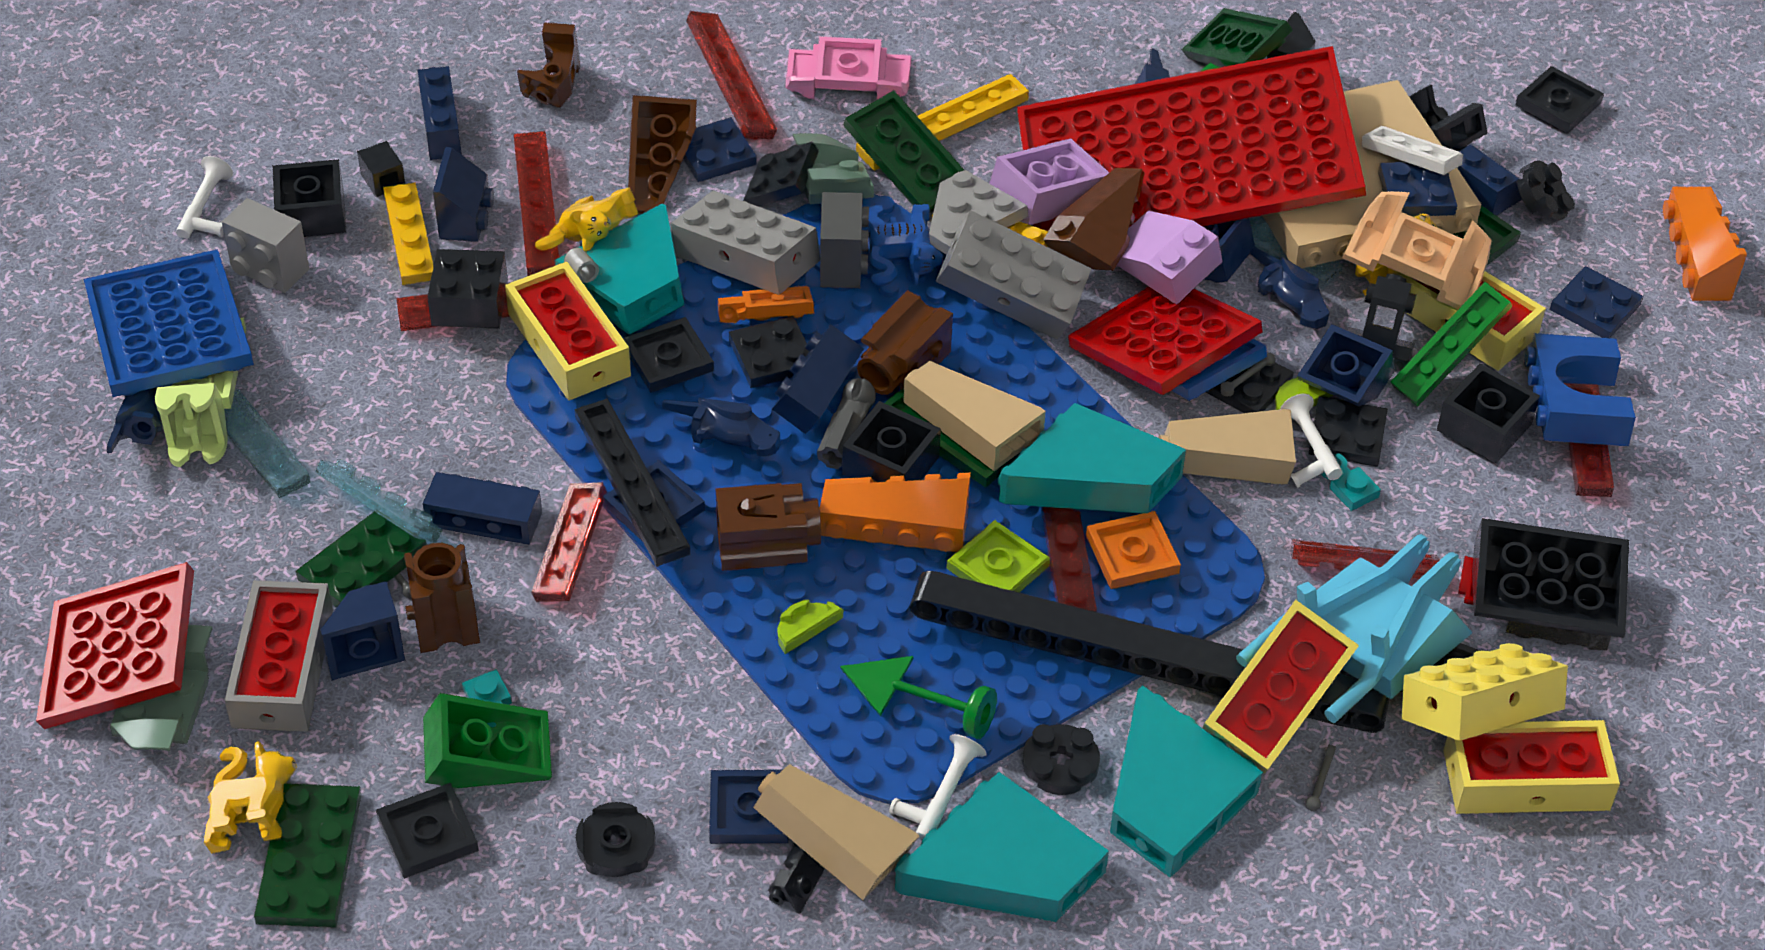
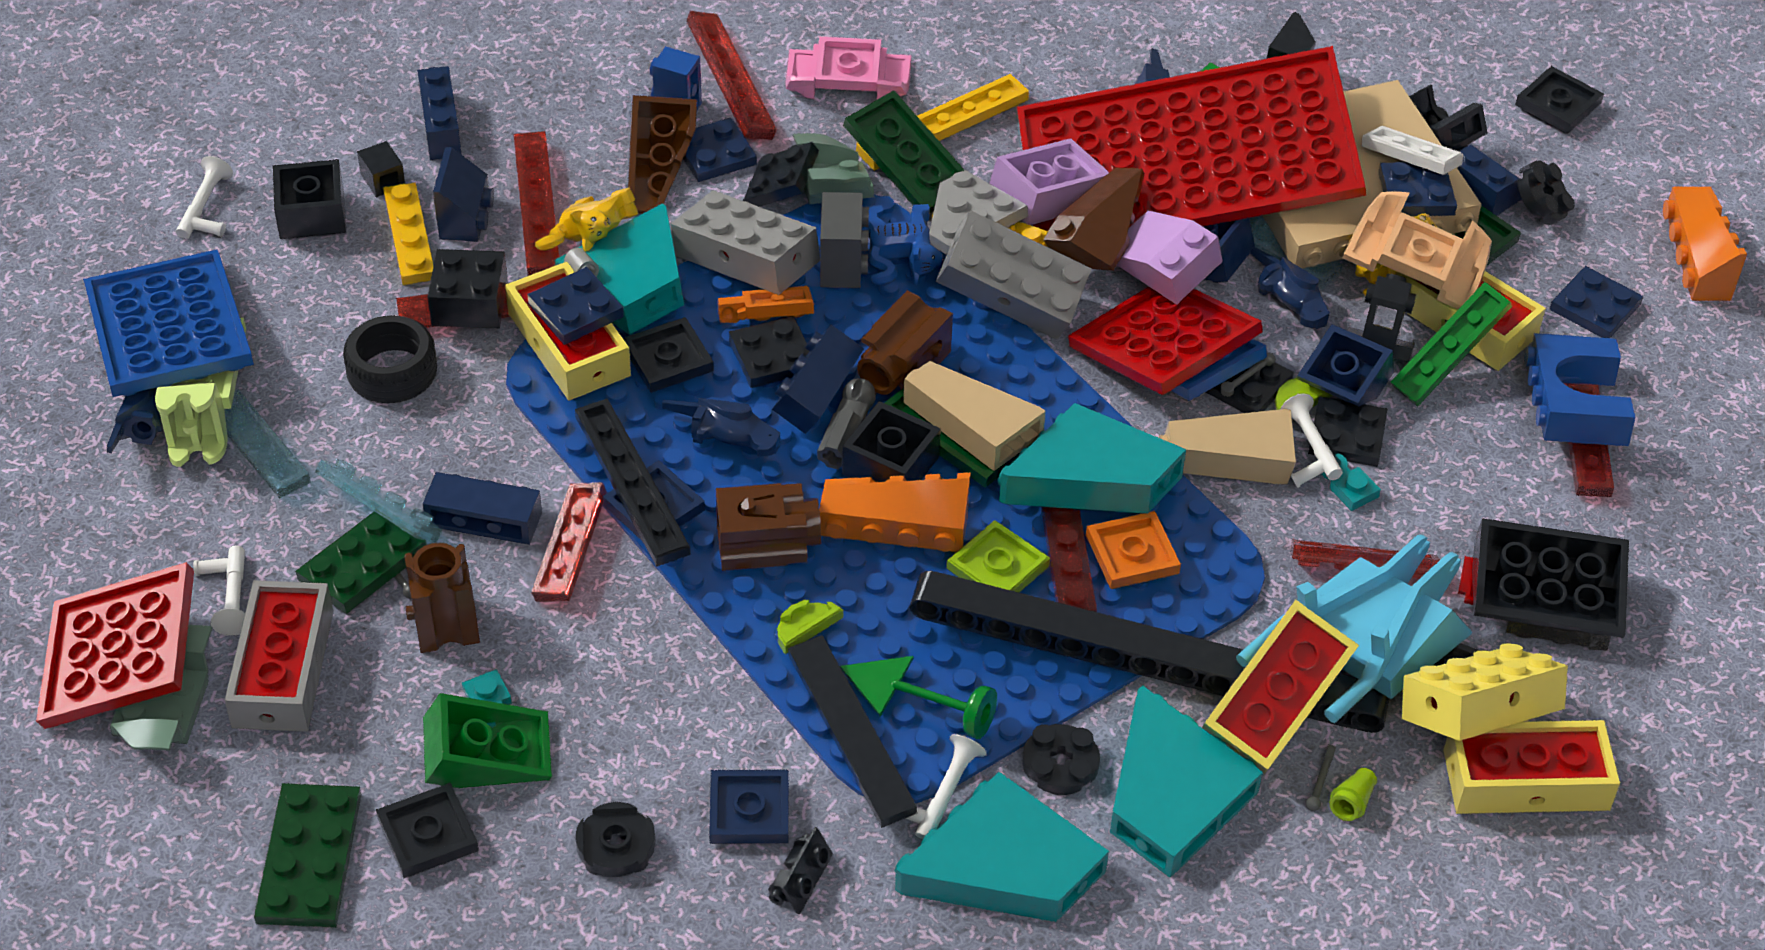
(231, 618): none -> white piece
(249, 798): yellow animal -> none
(265, 245): light grey brick -> none
(363, 632): dark blue slope -> none
(395, 382): none -> black tyre
(561, 57): reddish brown tile -> none
(575, 305): none -> dark blue plate
(676, 75): none -> blue brick
(834, 828): tan slope -> none
(852, 731): none -> black tile
(1237, 38): dark green plate -> none
(1352, 796): none -> lime cone
(1488, 413): black brick -> none

